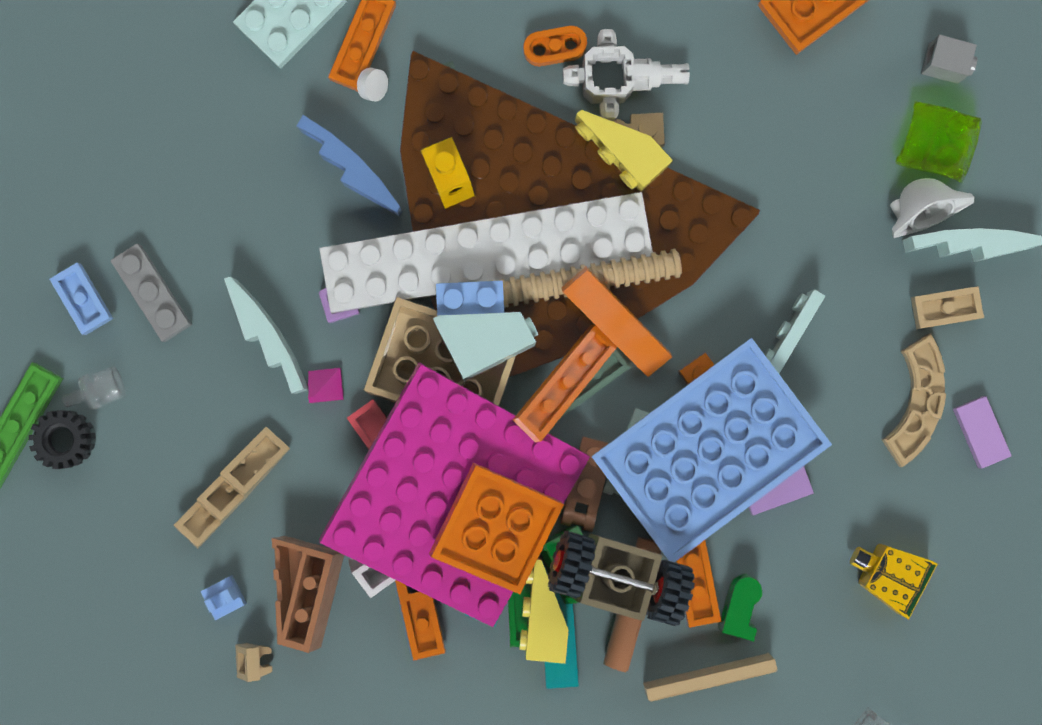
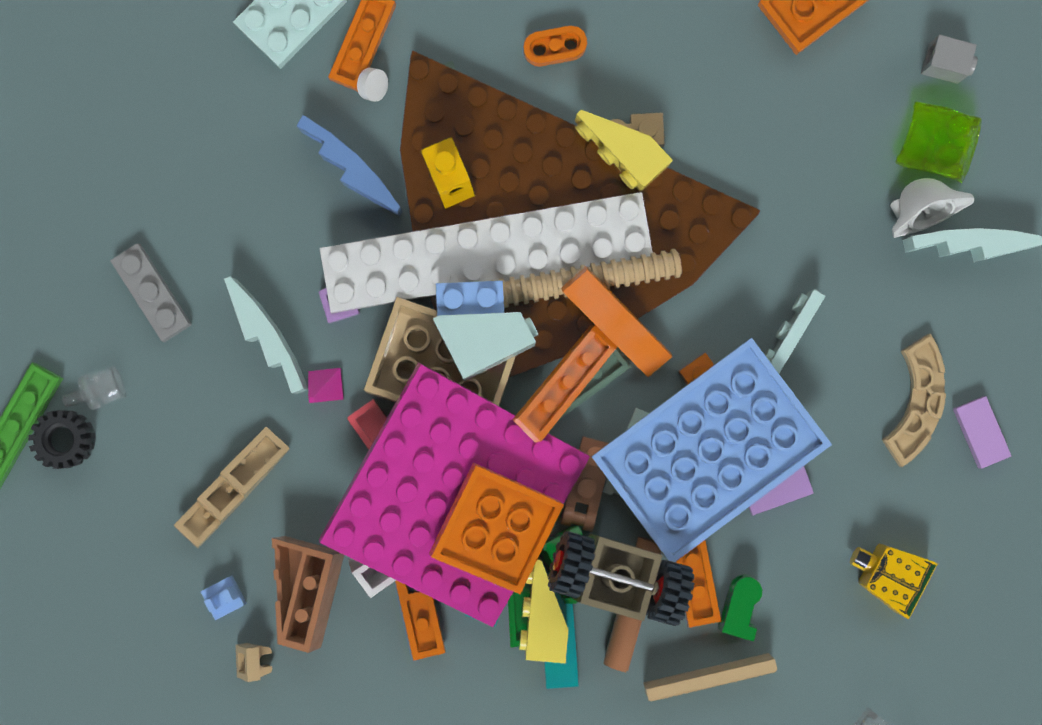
(81, 298): light blue plate -> none
(637, 74): white piece -> none
(947, 307): tan plate -> none

